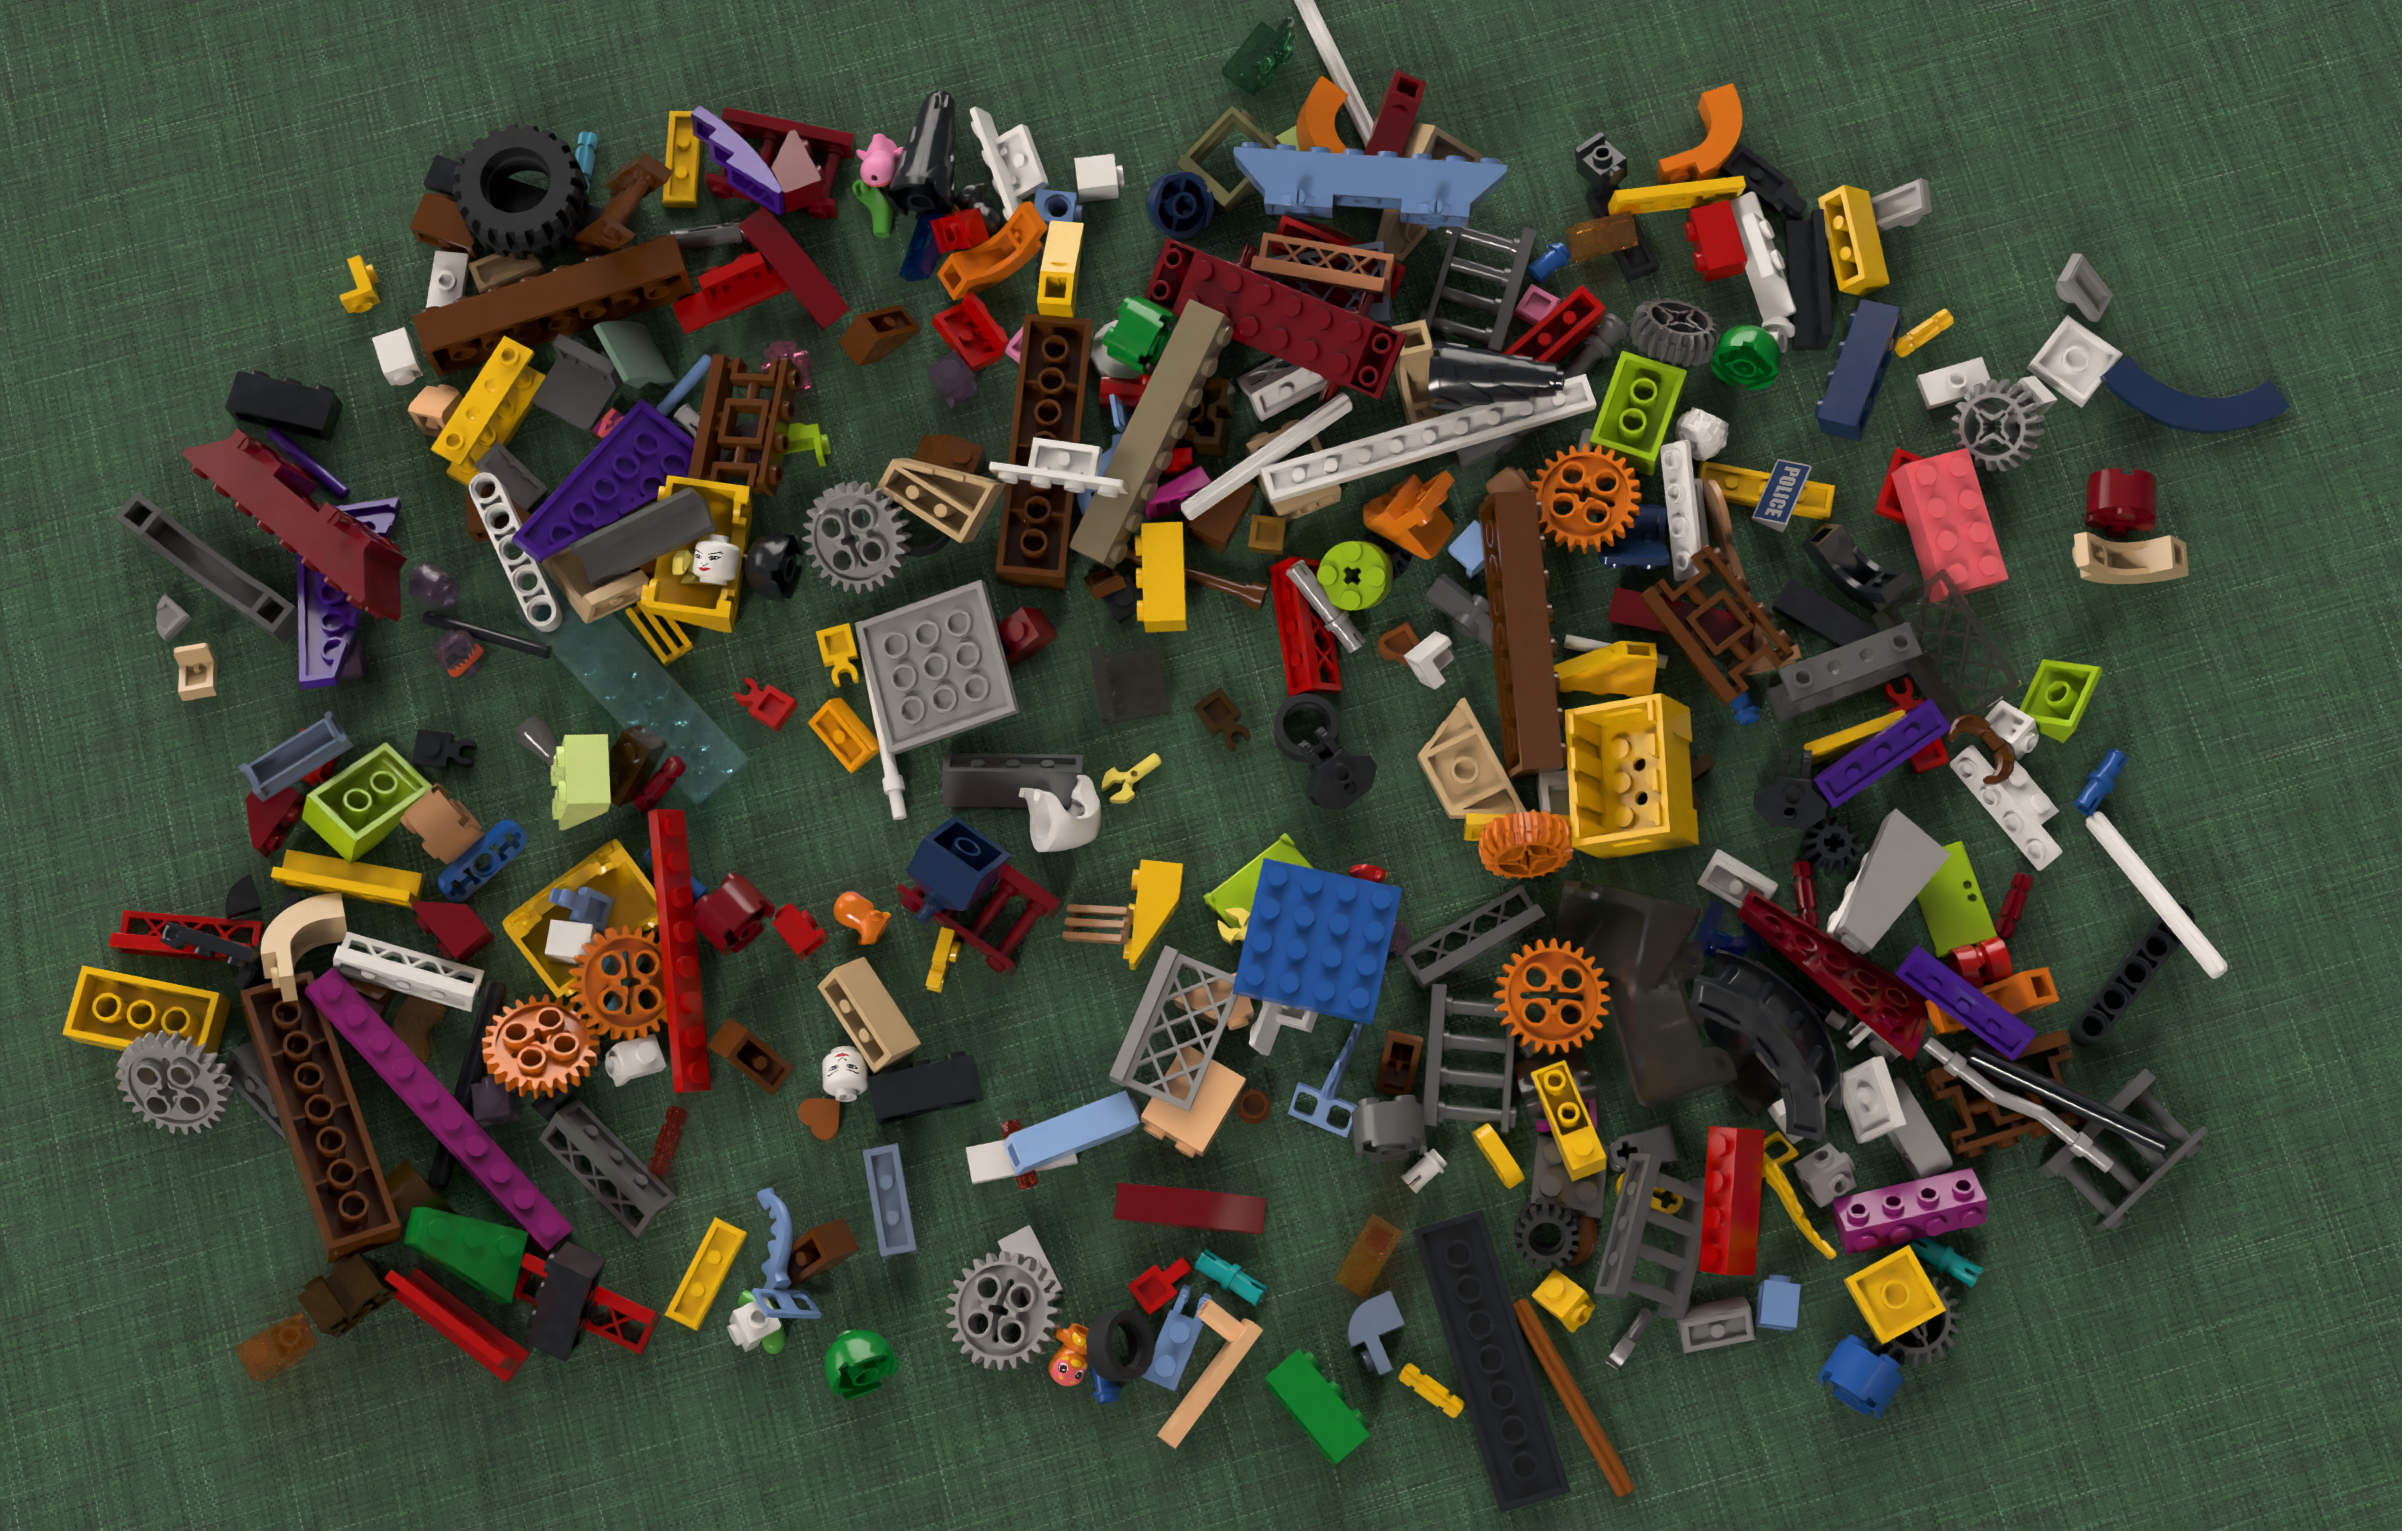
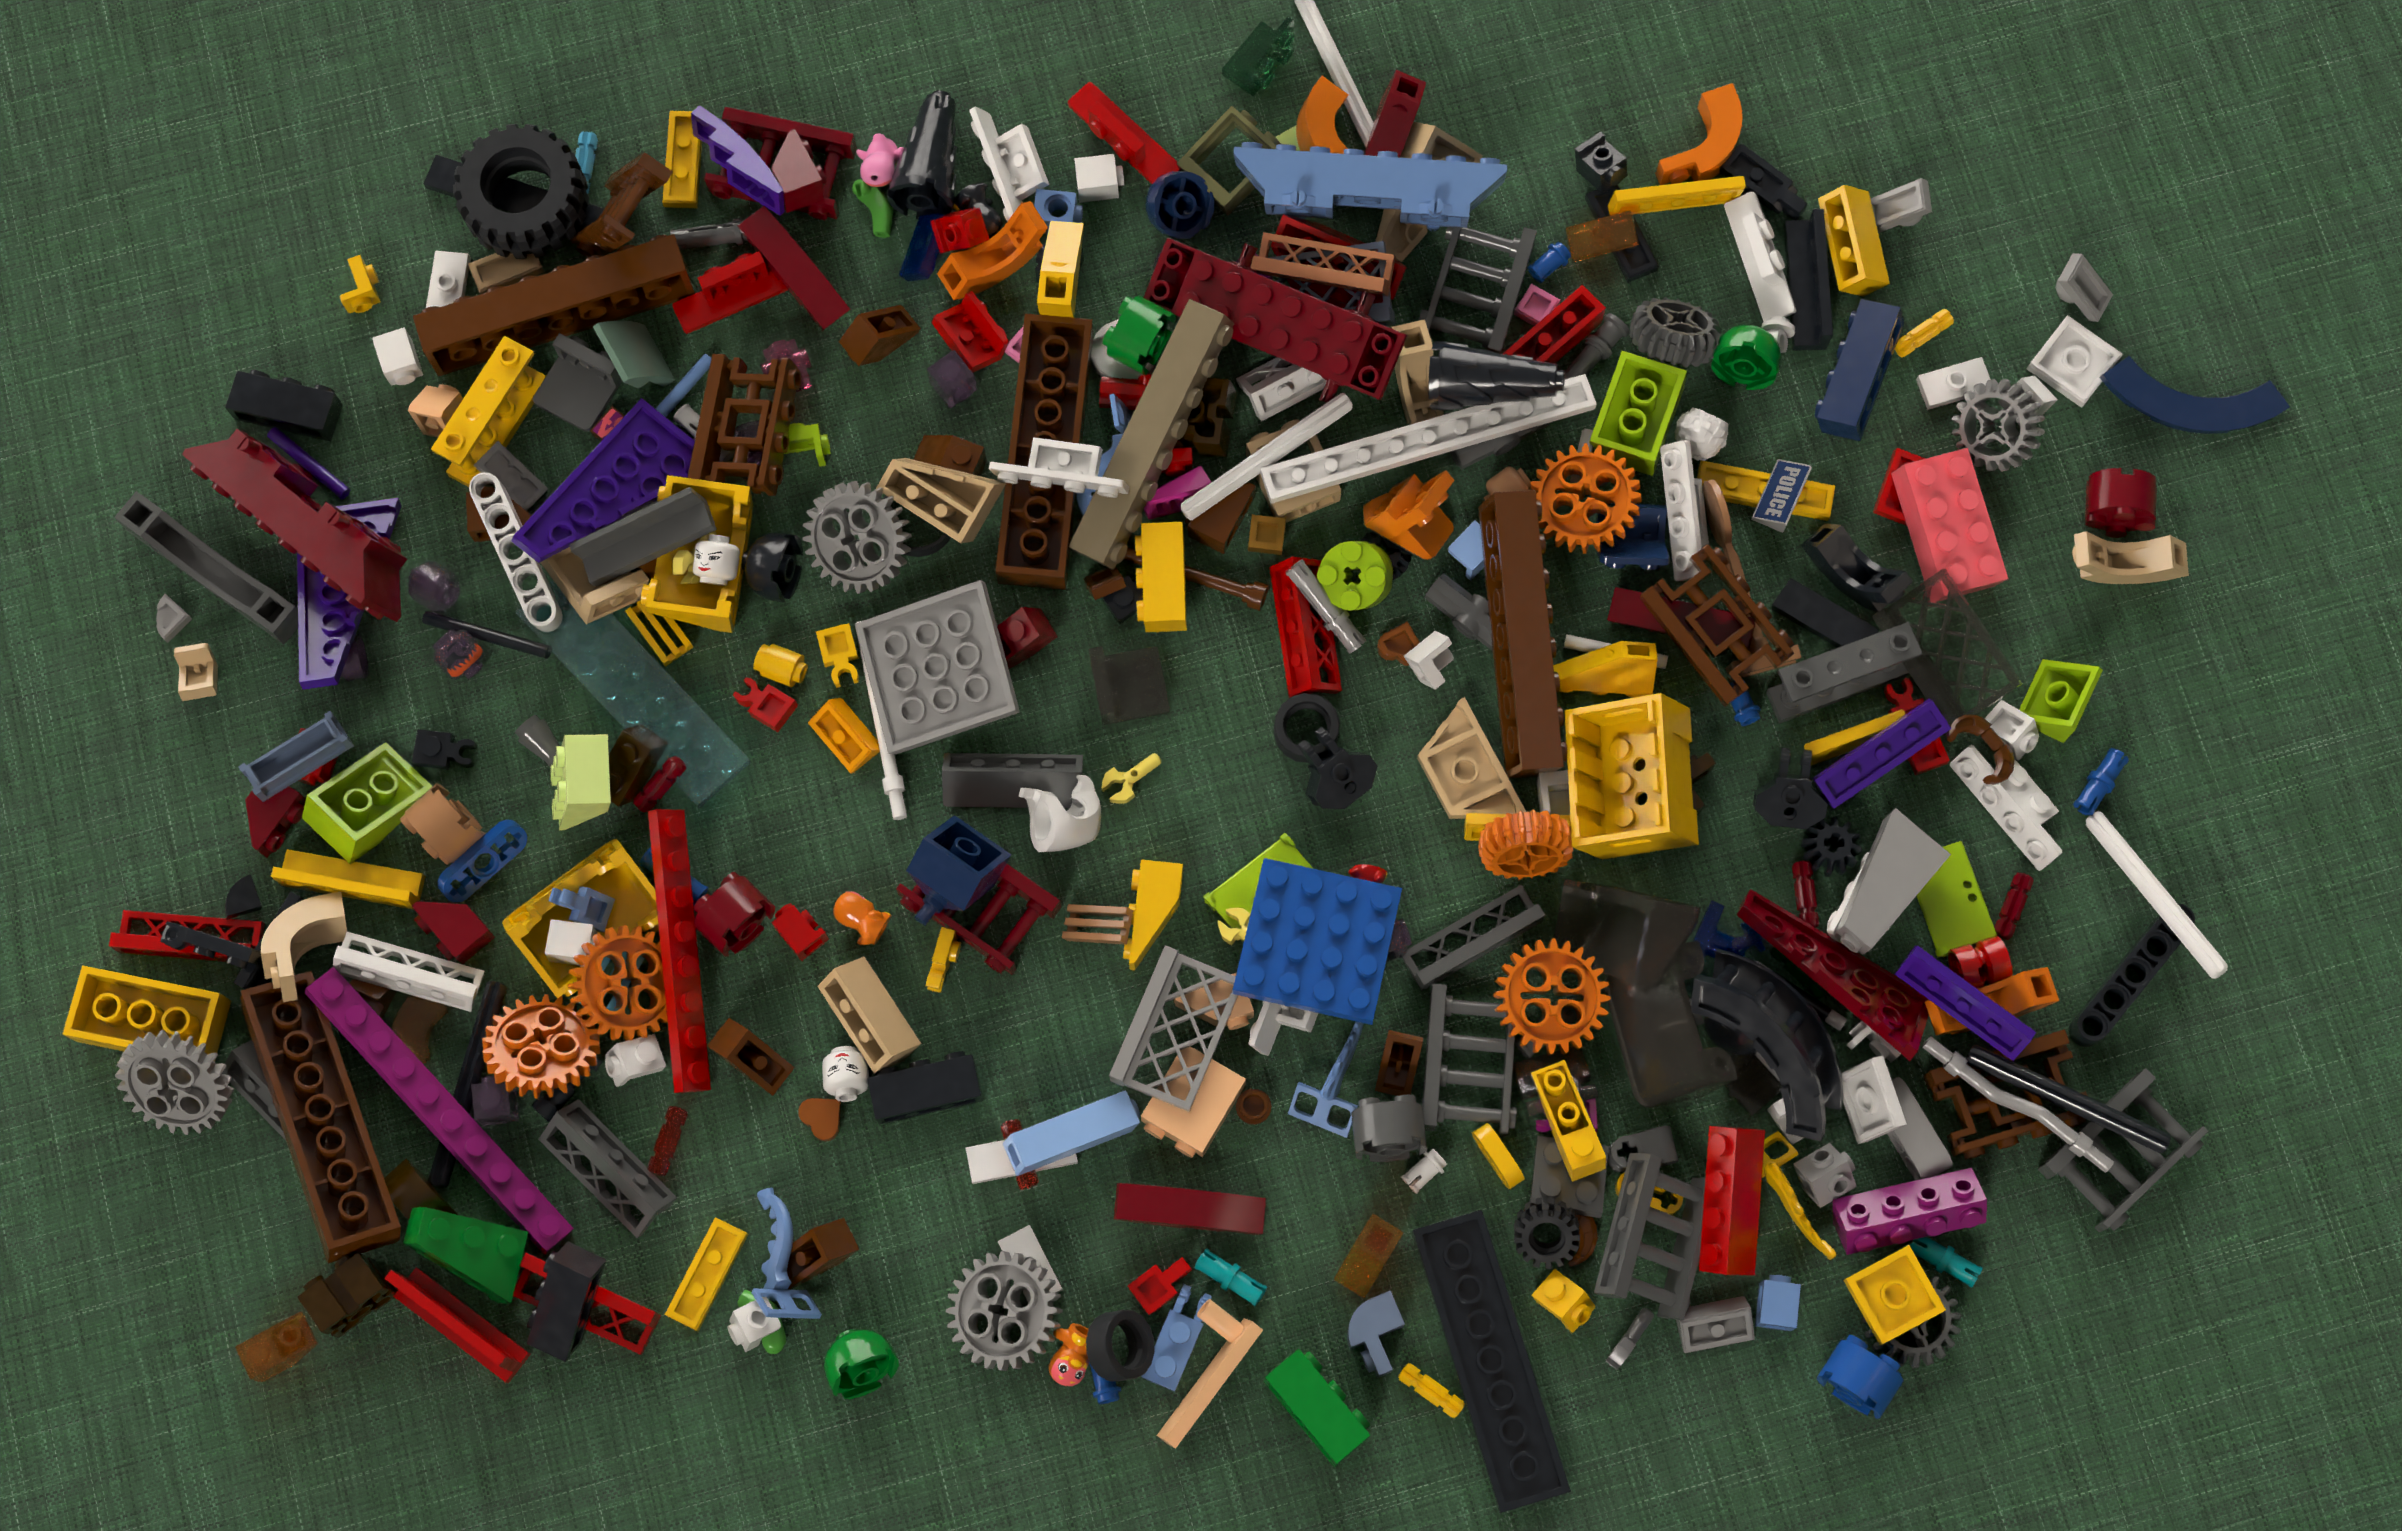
(442, 226): reddish brown slope -> none
(780, 664): none -> yellow brick
(890, 1201): sand blue container -> none
(1121, 133): none -> red bracket
(1220, 715): dark brown plate -> none
(1572, 1398): dark orange axle -> none
(1715, 241): red brick -> none
(1734, 879): white slope -> none

